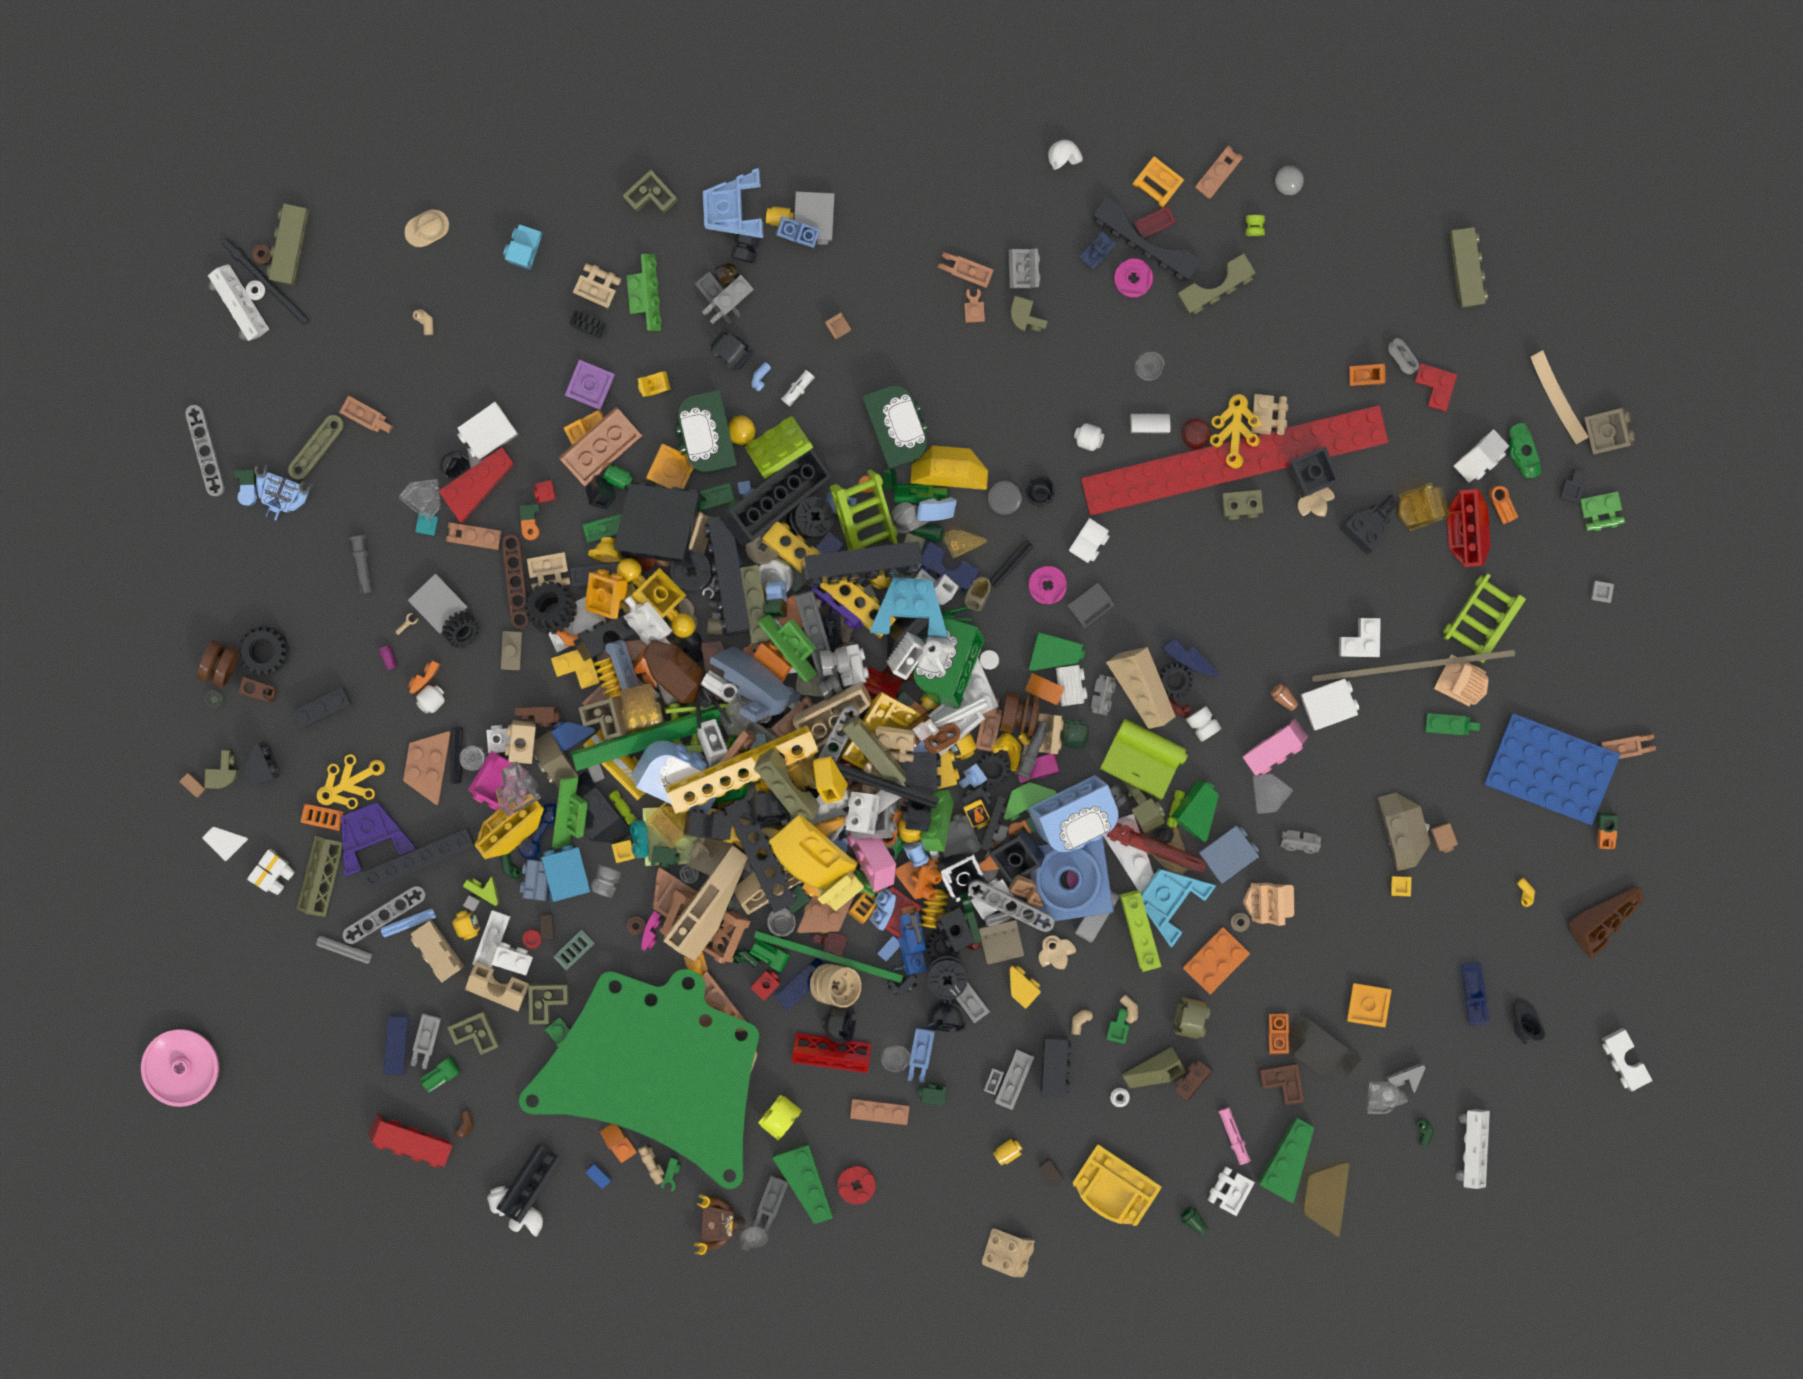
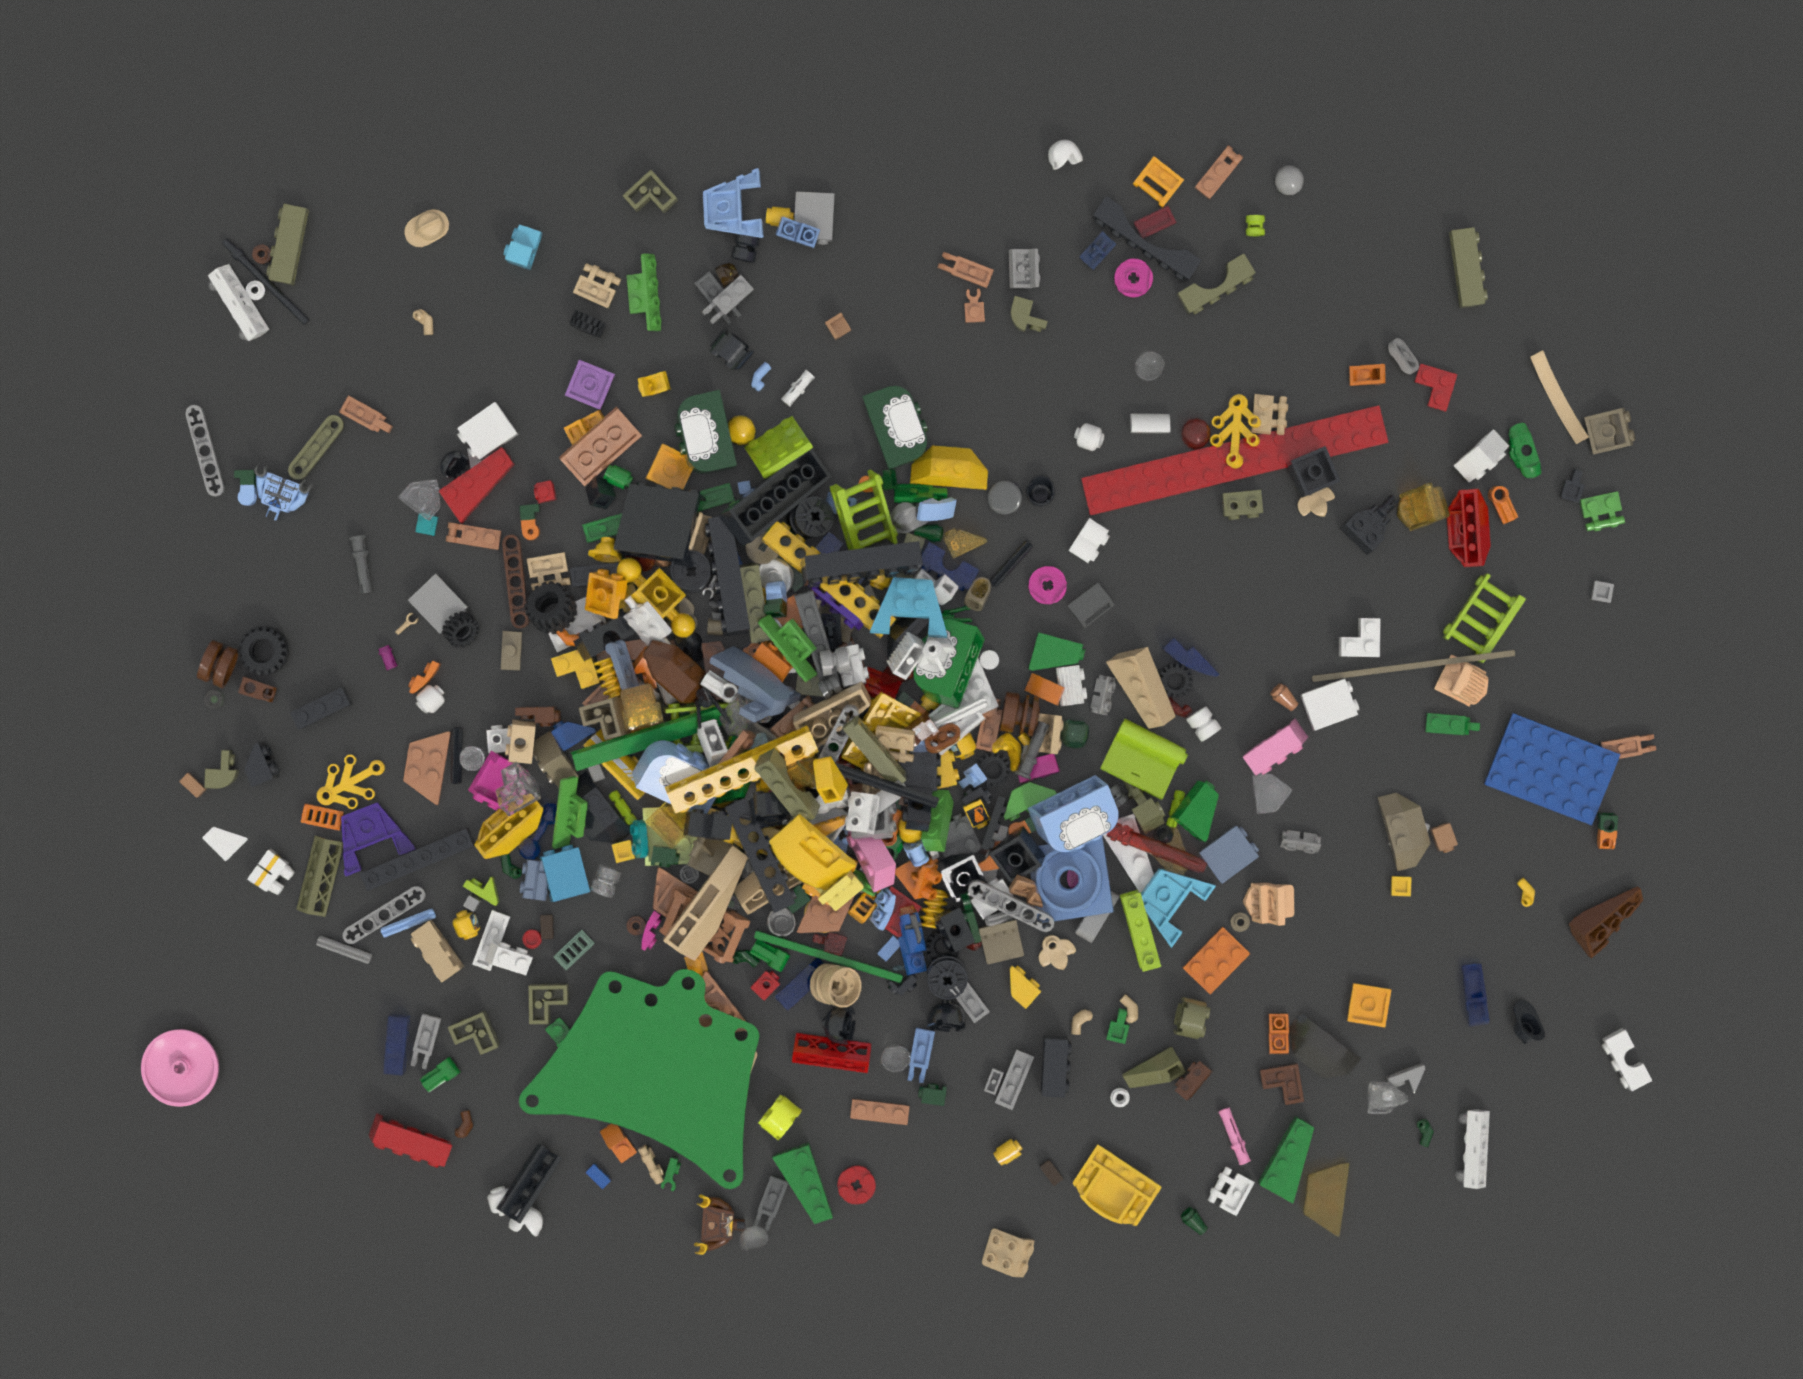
(483, 984): tan arch -> none

